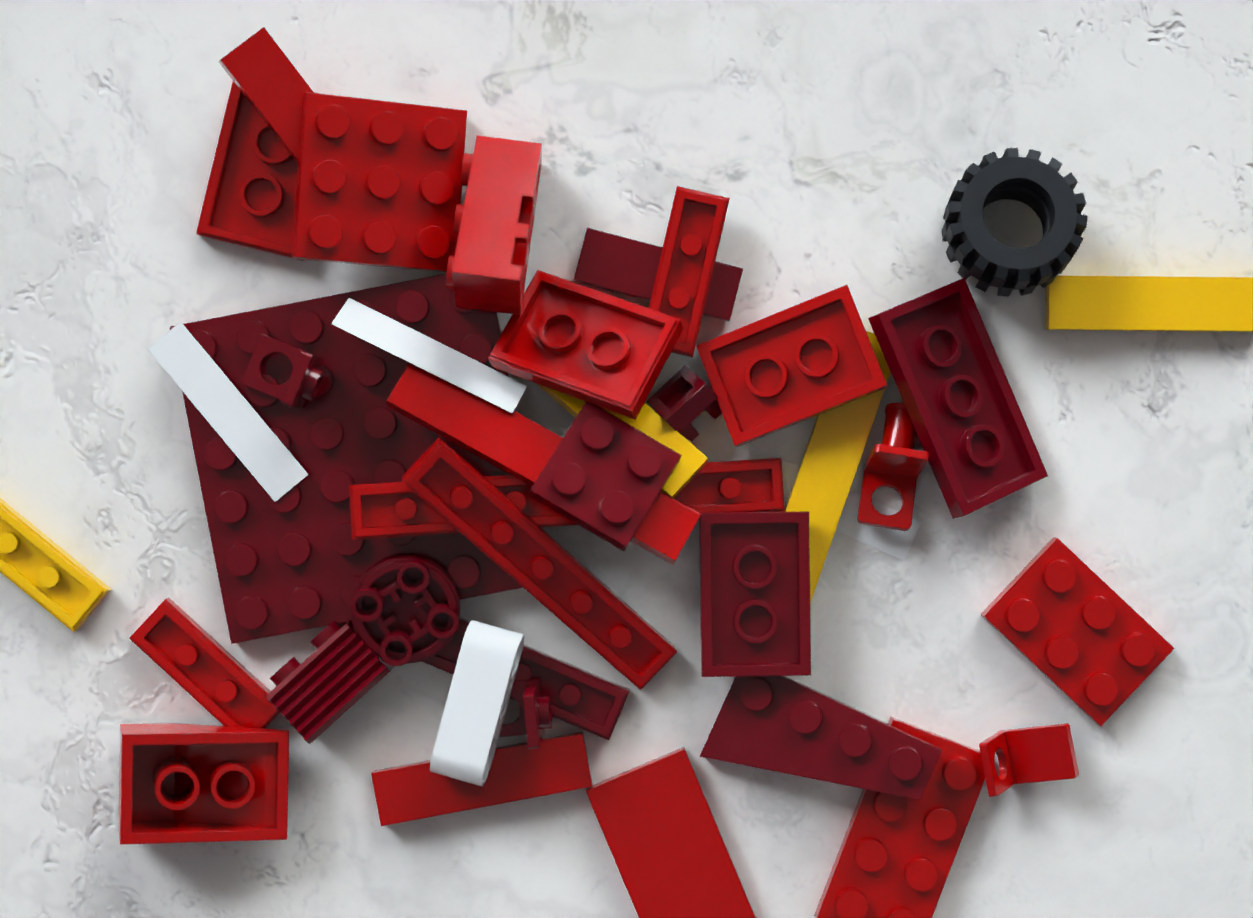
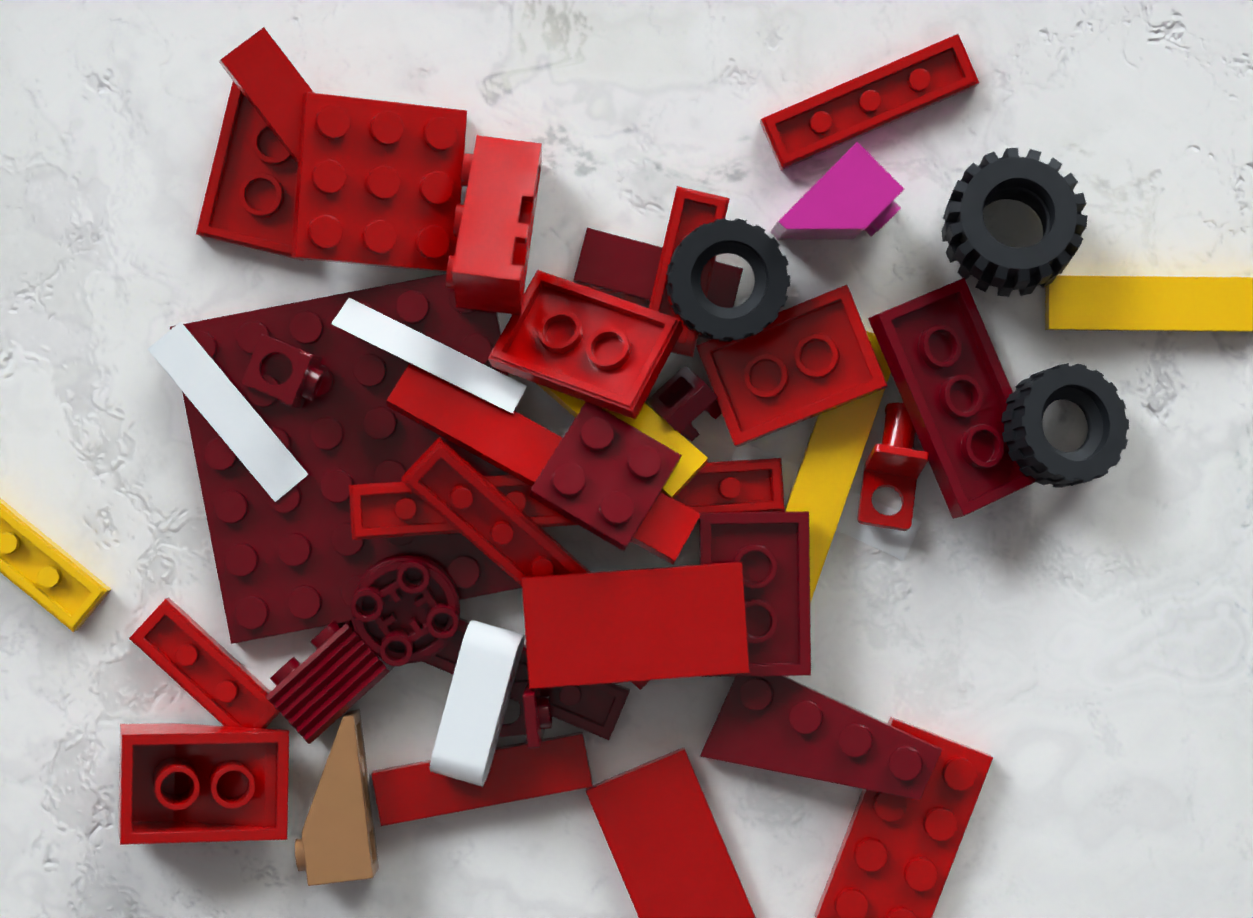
(339, 827): none -> medium nougat slope
(635, 625): none -> red tile
(768, 269): none -> black tyre
(843, 202): none -> dark pink slope
(869, 102): none -> red tile
(1028, 756): red bracket -> none
(1077, 631): red plate -> none
(1104, 419): none -> black tyre

